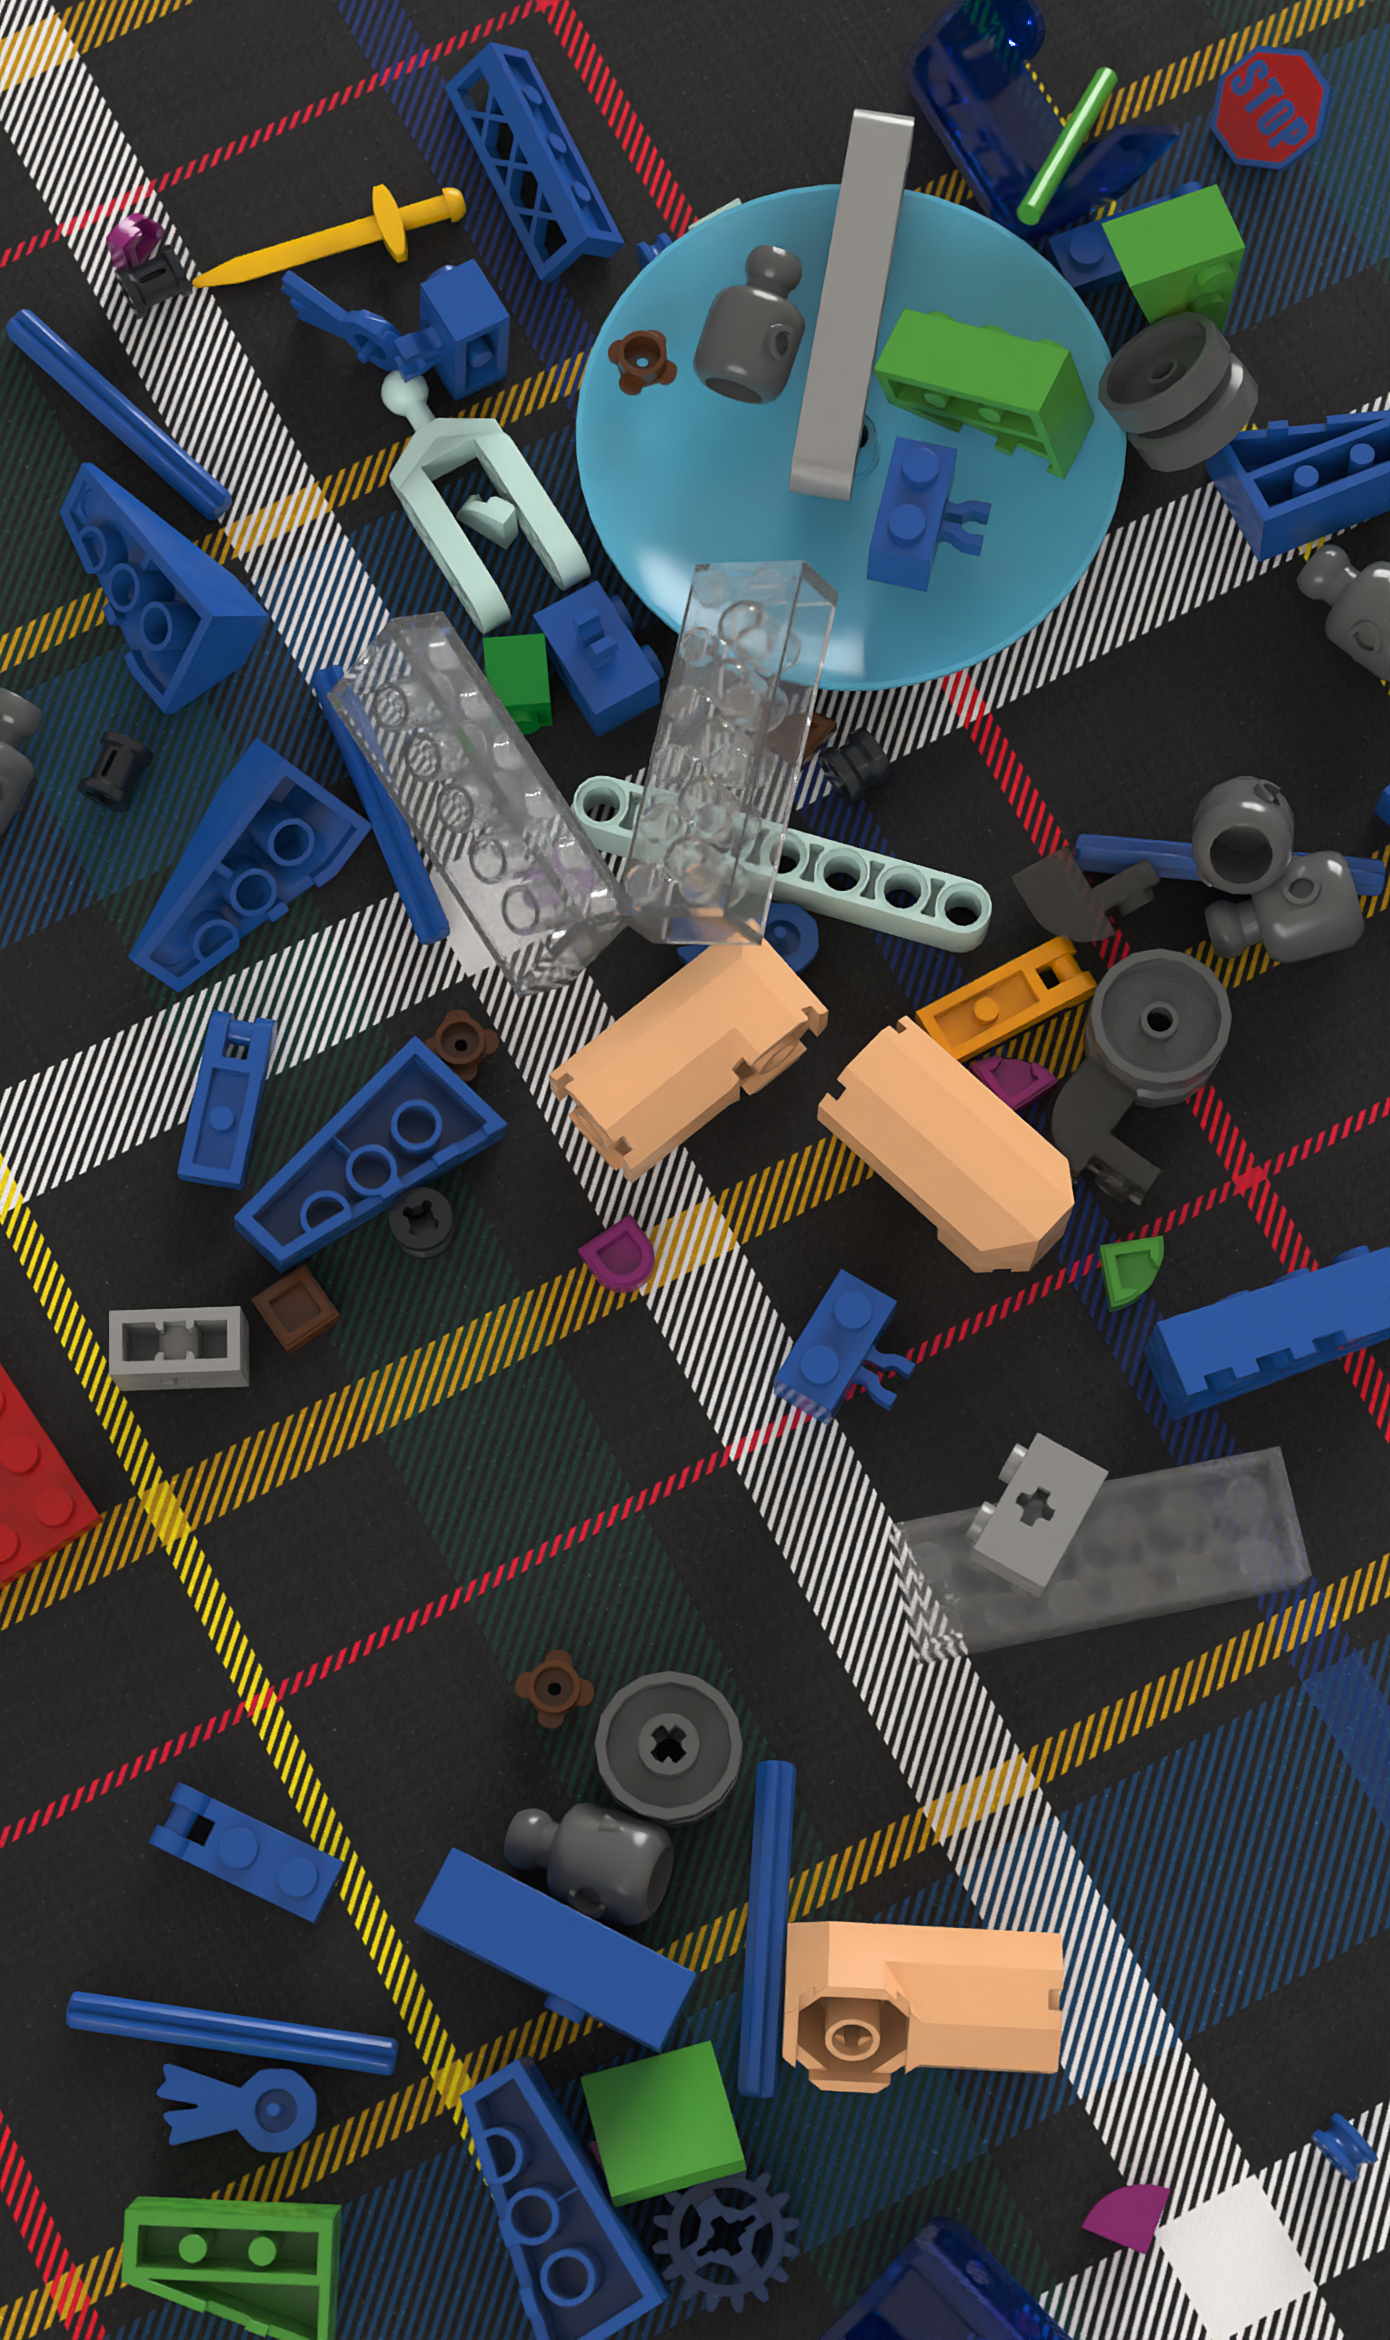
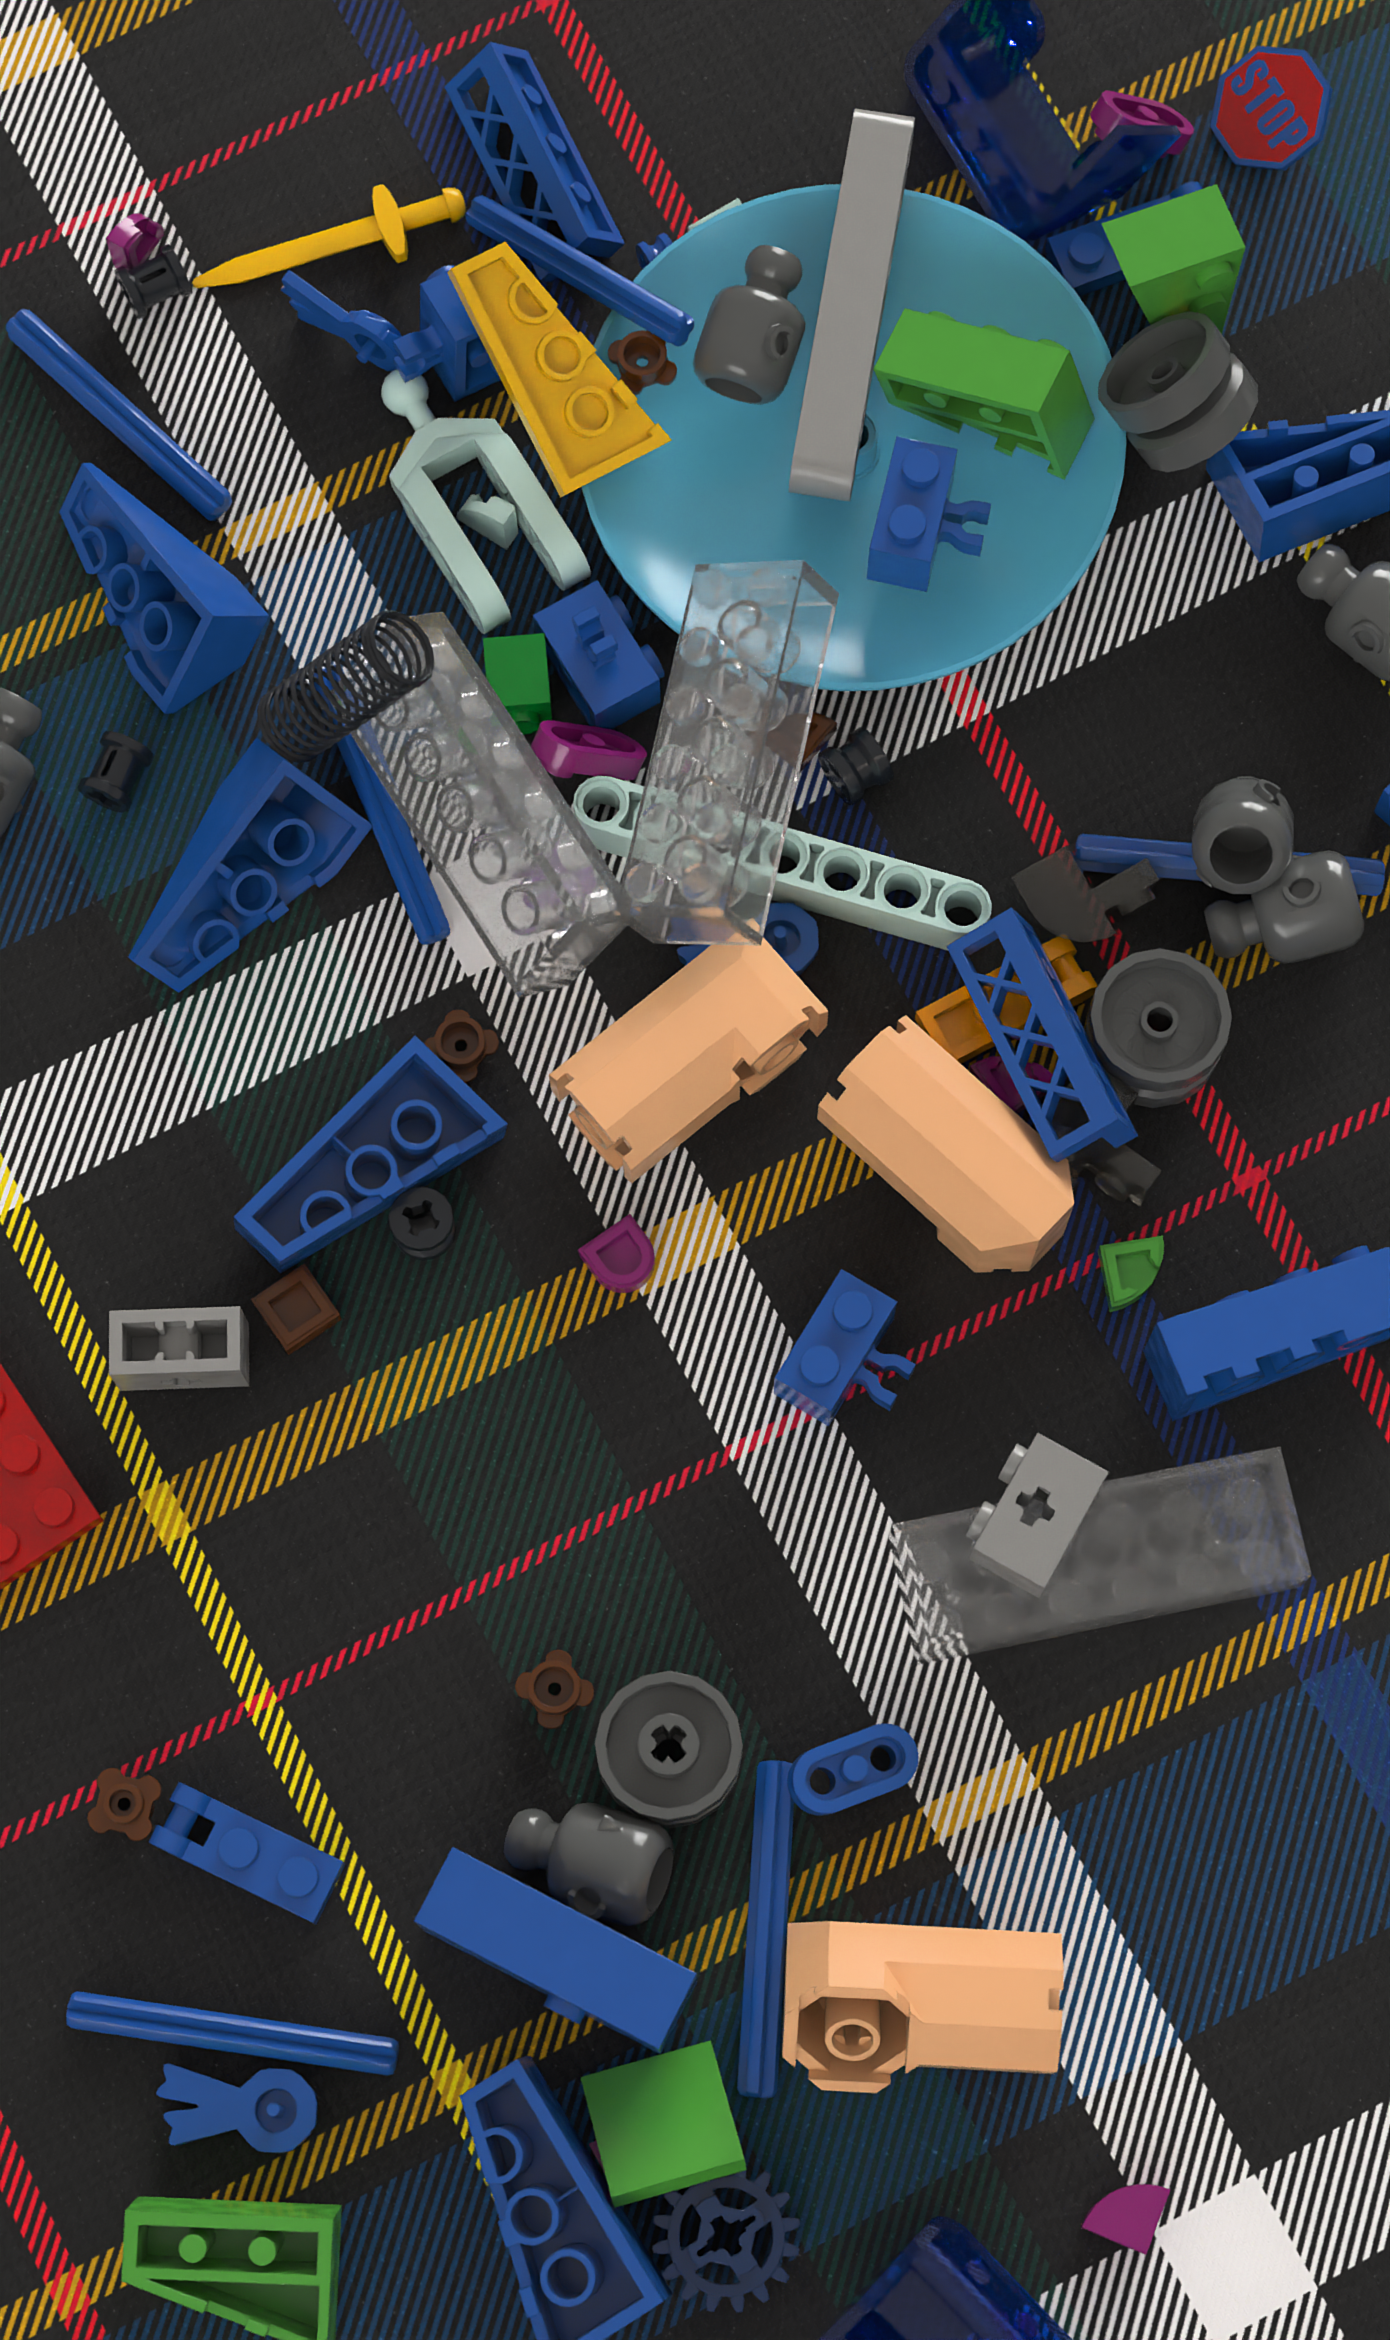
(137, 1818): none -> reddish brown plate
(226, 1102): blue plate -> none
(376, 661): none -> black piece
(559, 386): none -> yellow wing
(580, 271): none -> blue axle
(587, 751): none -> magenta plate
(851, 1770): none -> blue plate
(1063, 1030): none -> blue fence
(1067, 146): bright green bar -> none
(1124, 109): none -> magenta plate
(1344, 2147): blue bush -> none

